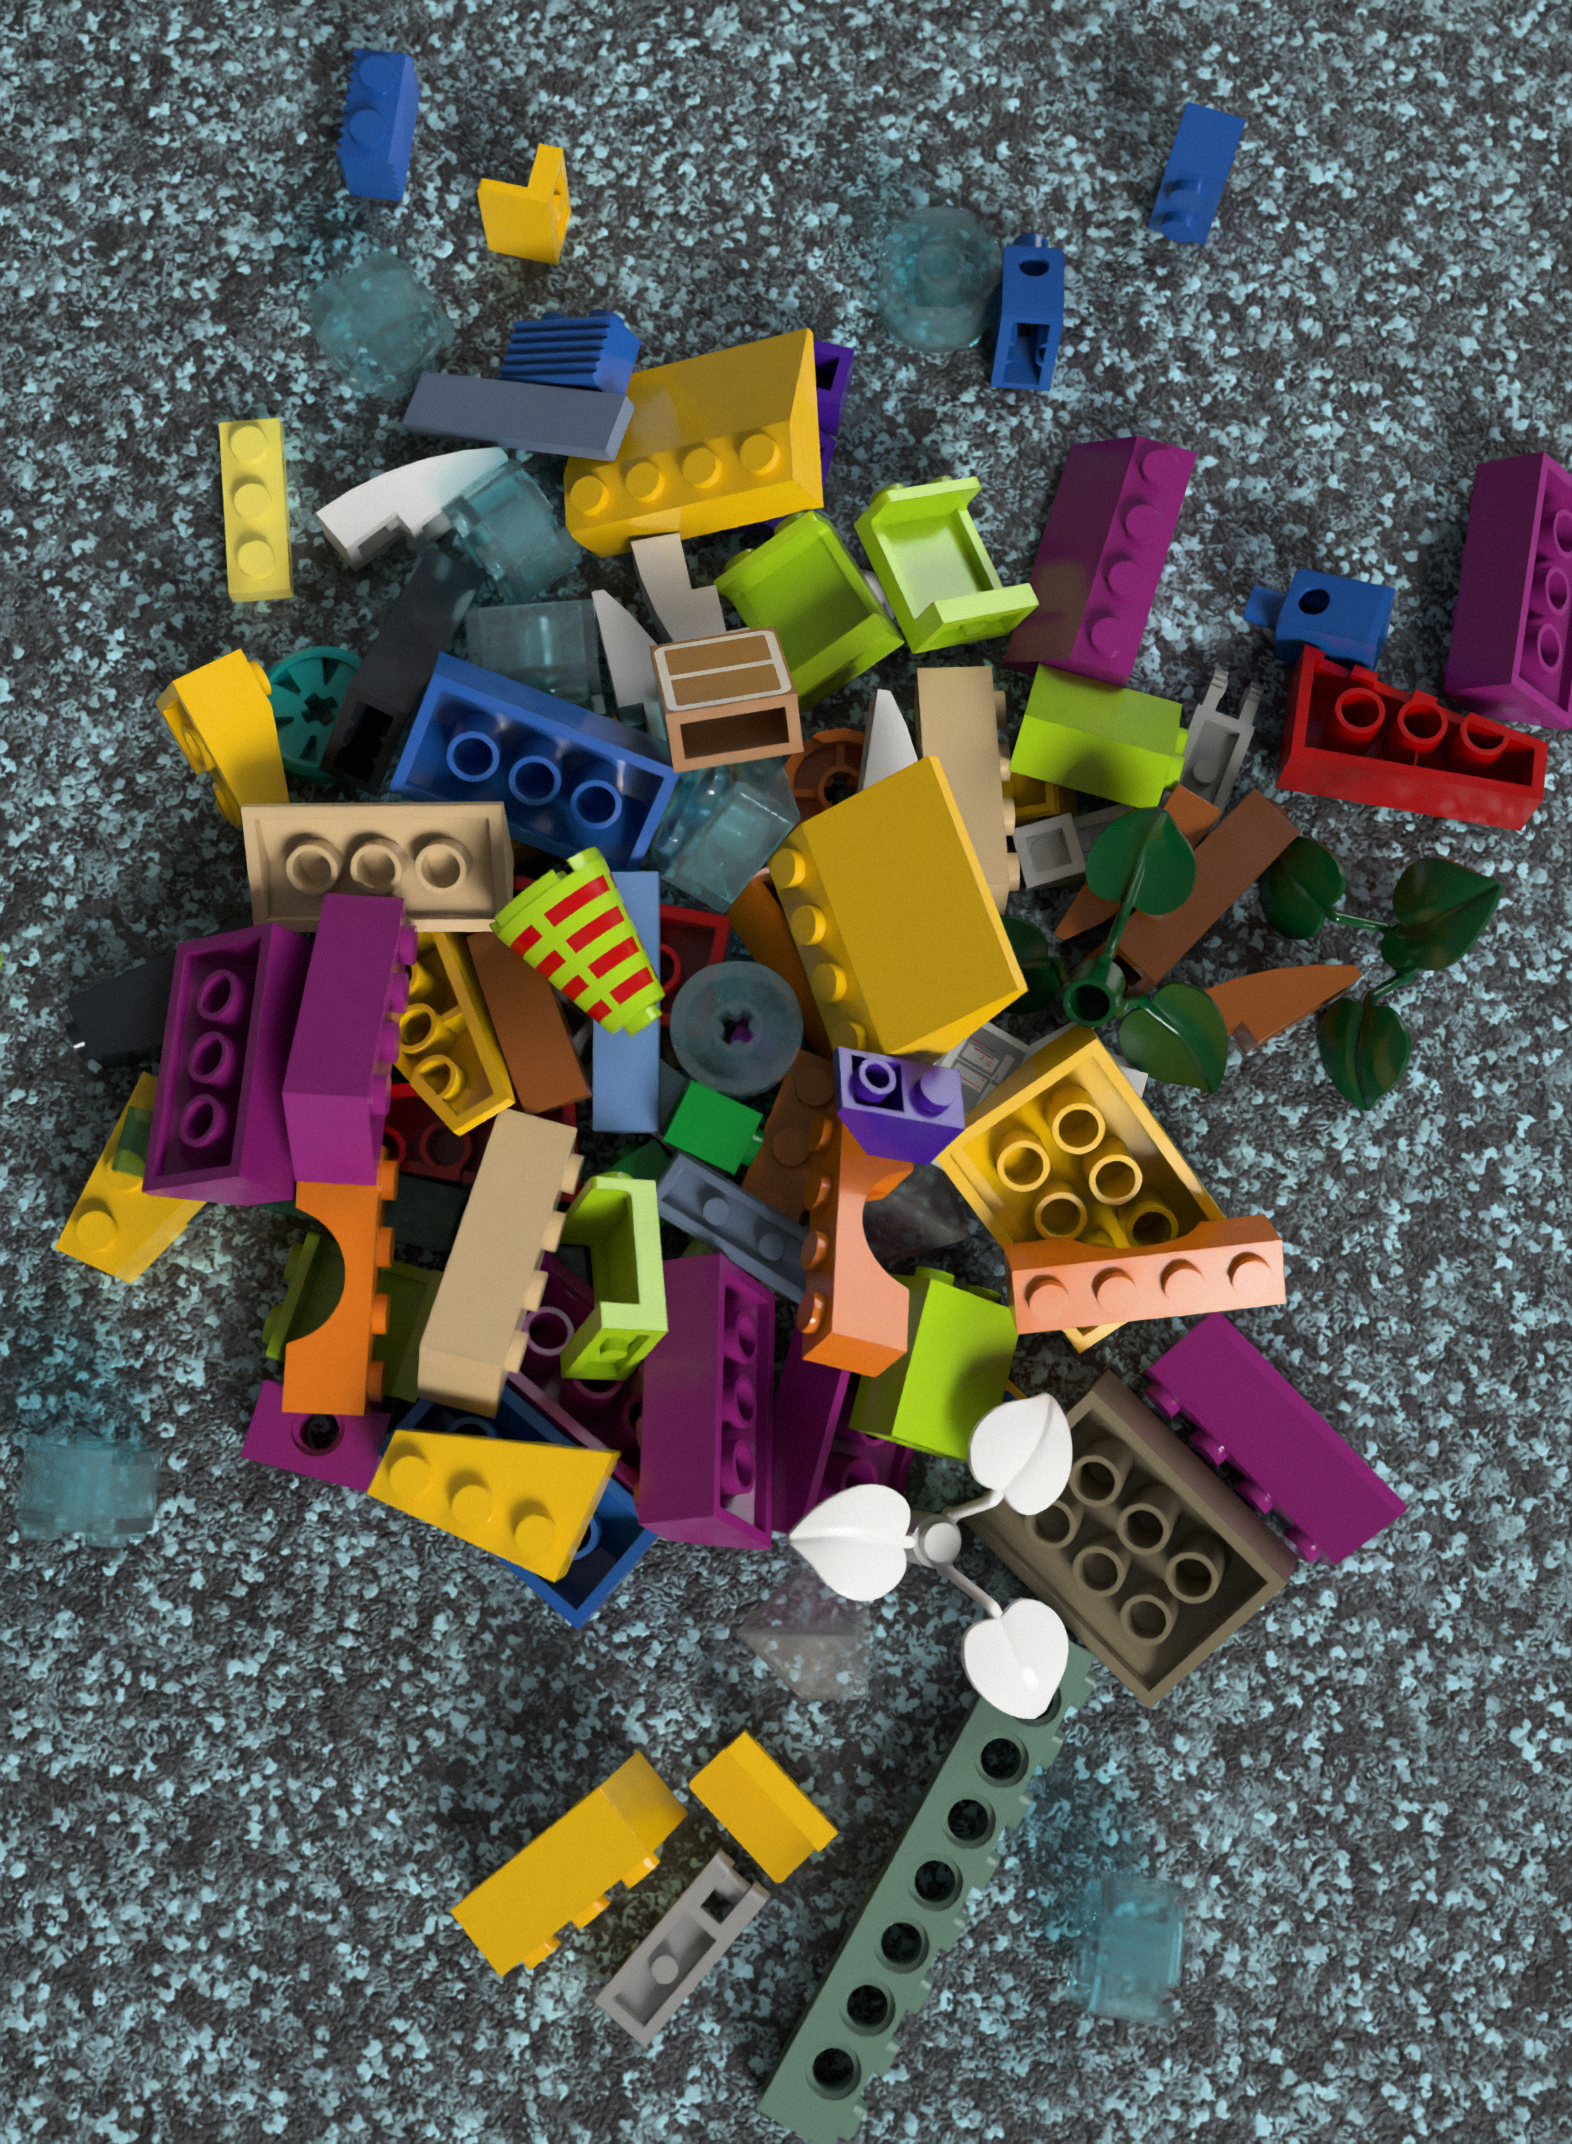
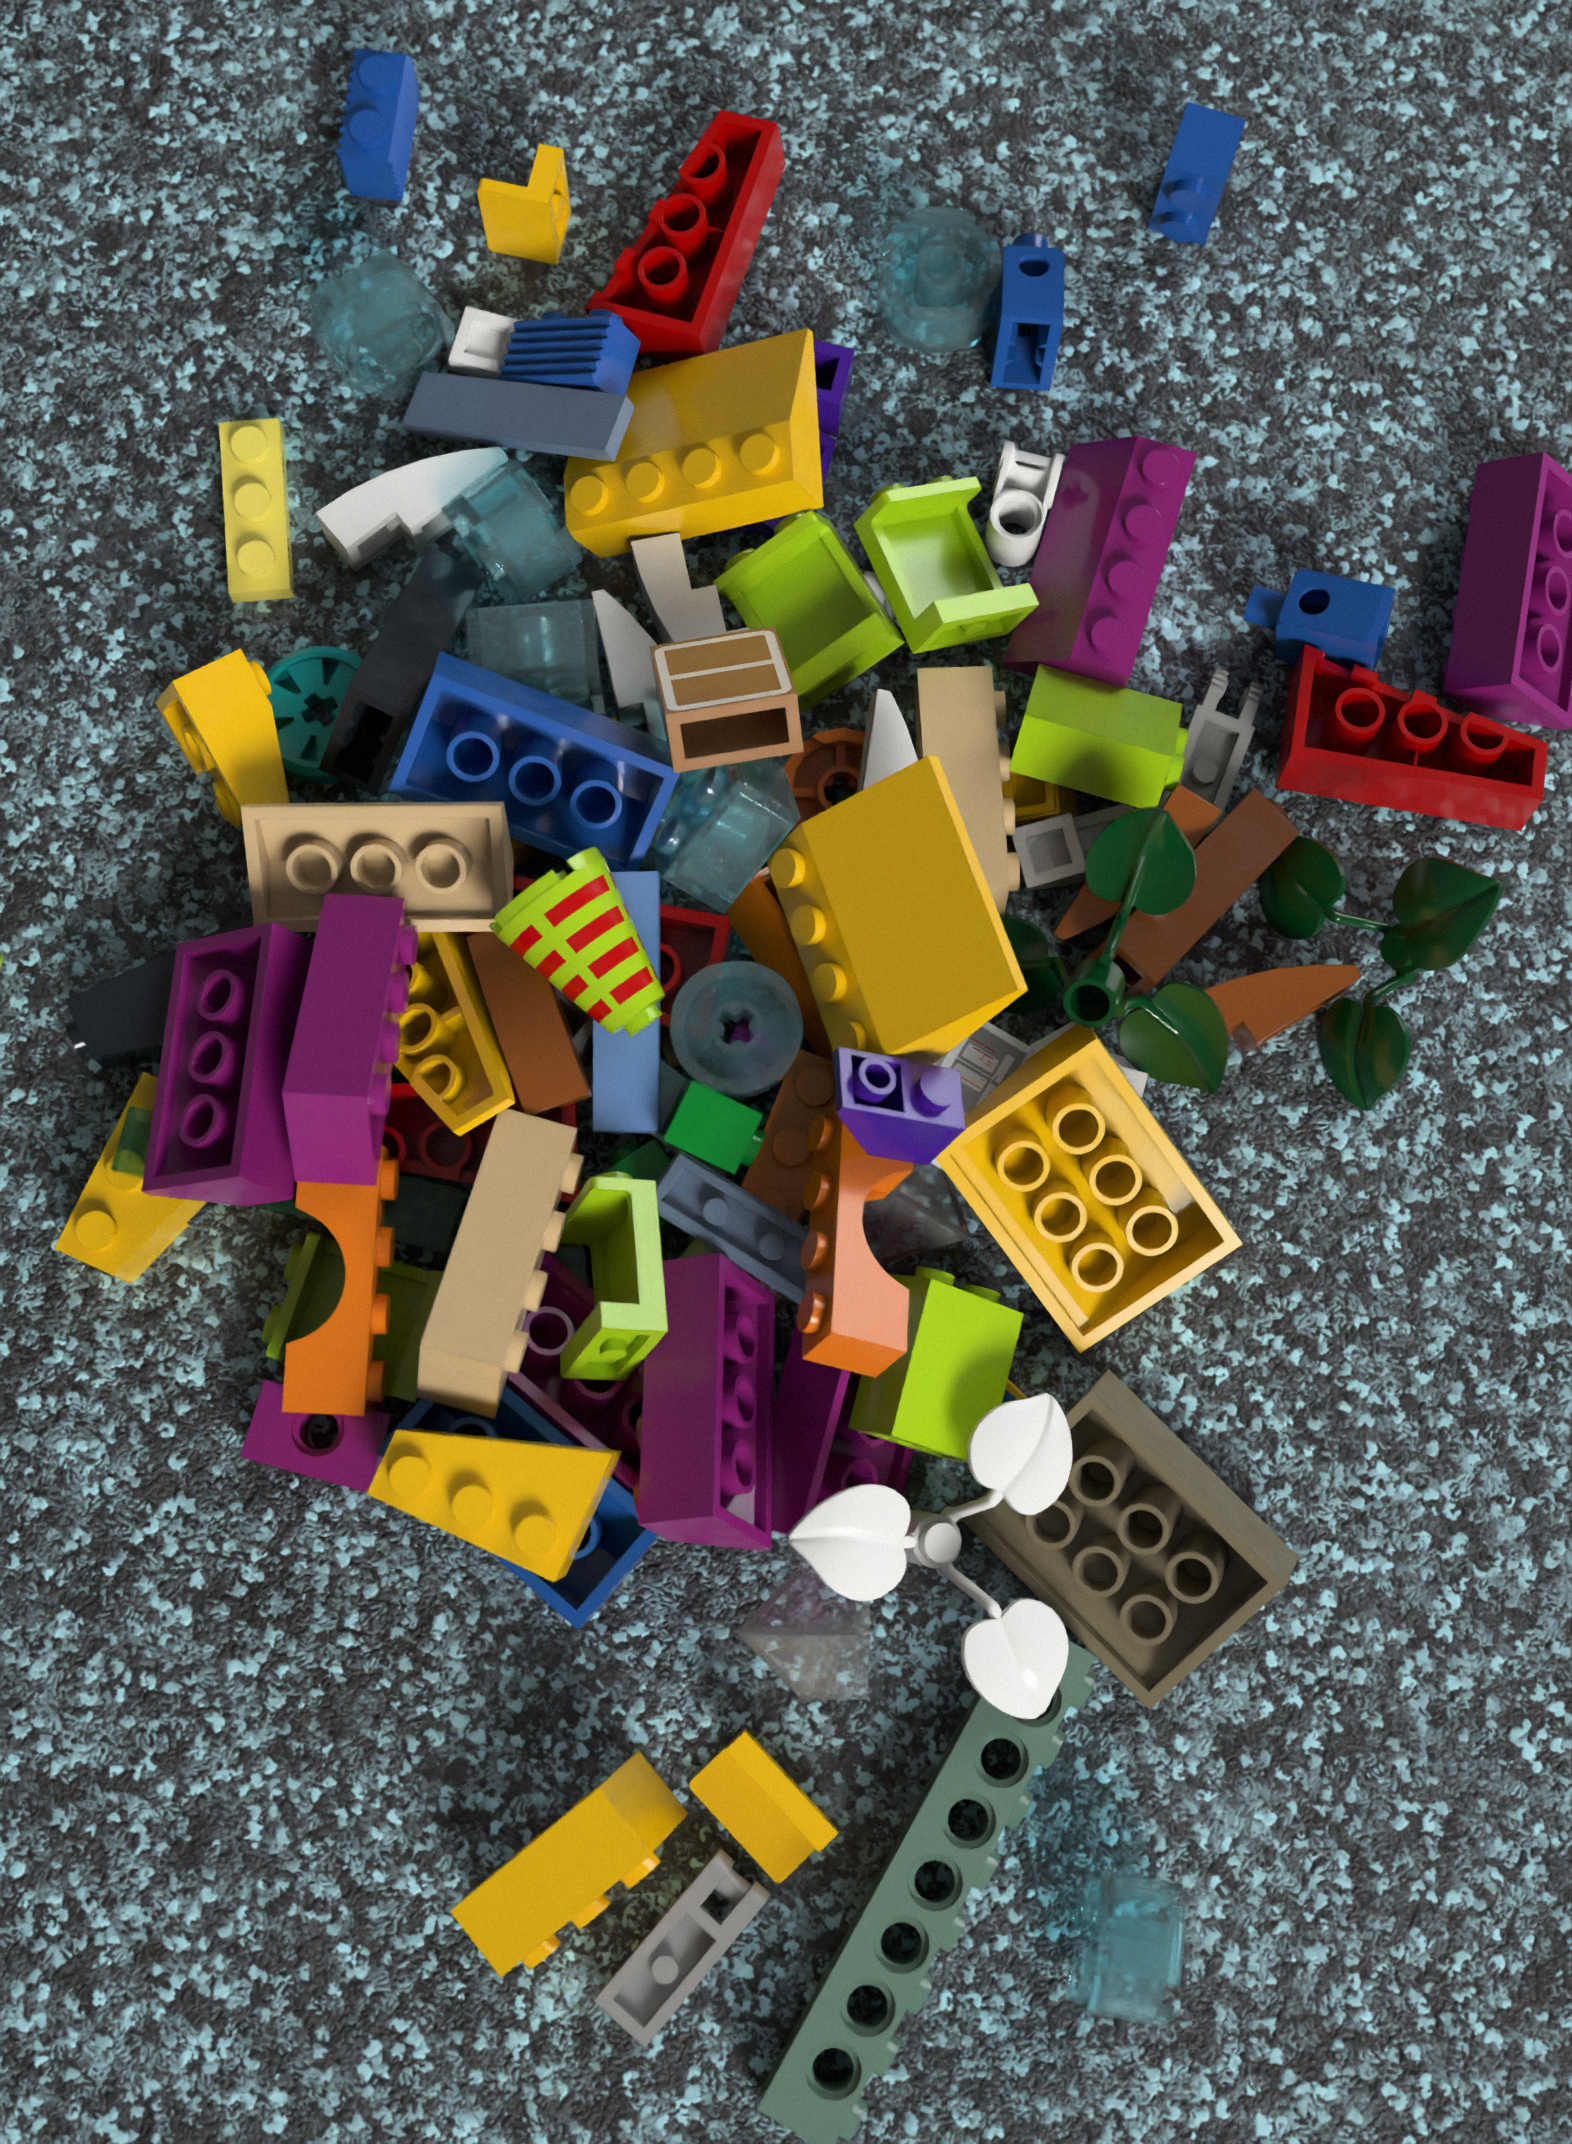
(90, 1488): clear light blue brick -> none
(481, 343): none -> white plate
(698, 243): none -> red wedge
(1021, 496): none -> white piece
(1205, 1271): arch -> none
(1270, 1441): magenta slope -> none

